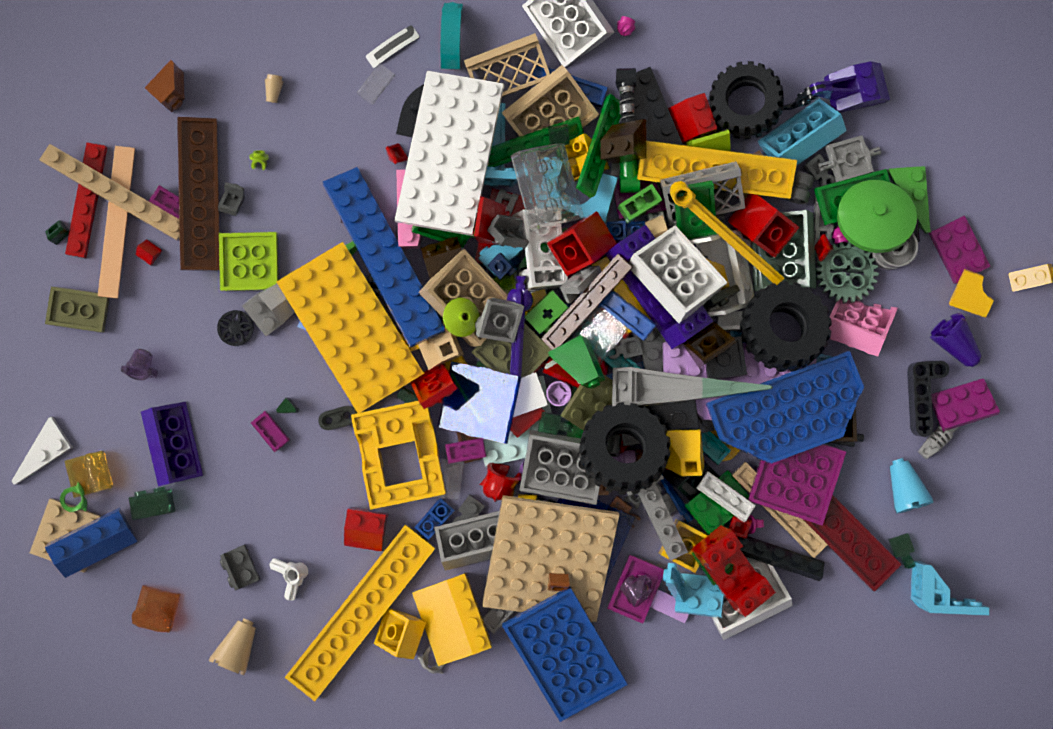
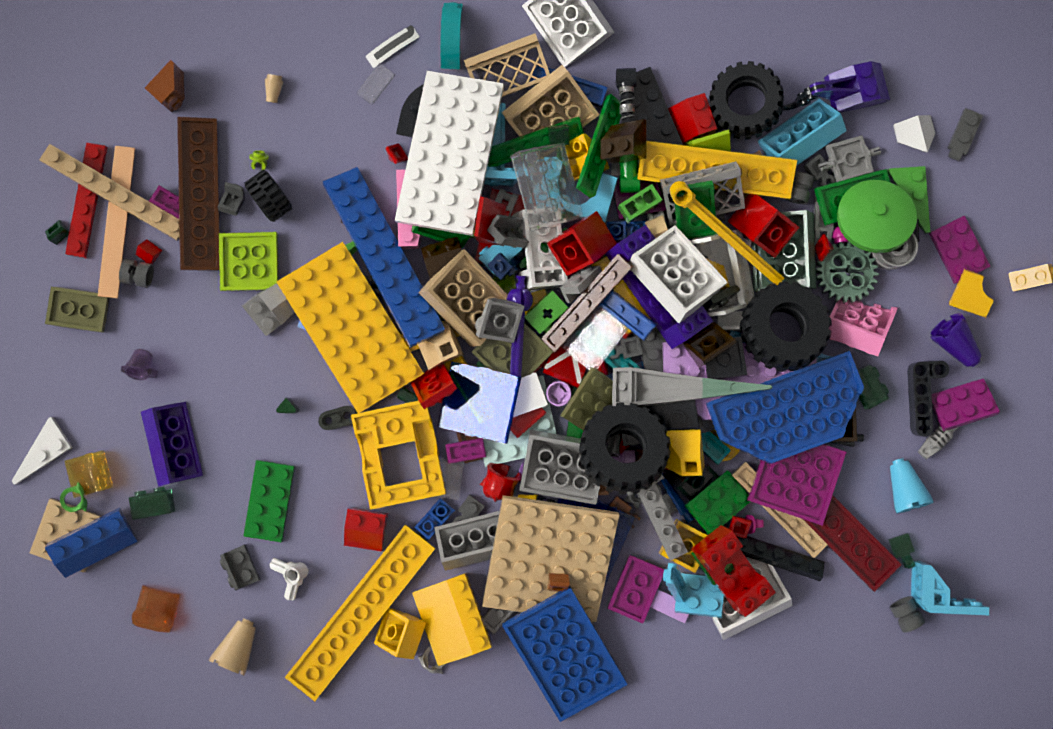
(136, 273): none -> dark grey wheel
(235, 328): black wheel -> none
(268, 195): none -> black tyre
(269, 501): none -> green plate
(270, 431): magenta plate -> none
(453, 317): lime dish -> none
(551, 423): clear green plate -> none
(579, 361): green slope -> none
(626, 26): dark pink plate -> none
(636, 589): clear purple piece -> none
(726, 496): white tile -> none
(873, 391): none -> clear green brick
(908, 616): none -> dark grey wheel
(915, 132): none -> white slope
(964, 134): none -> dark grey hinge

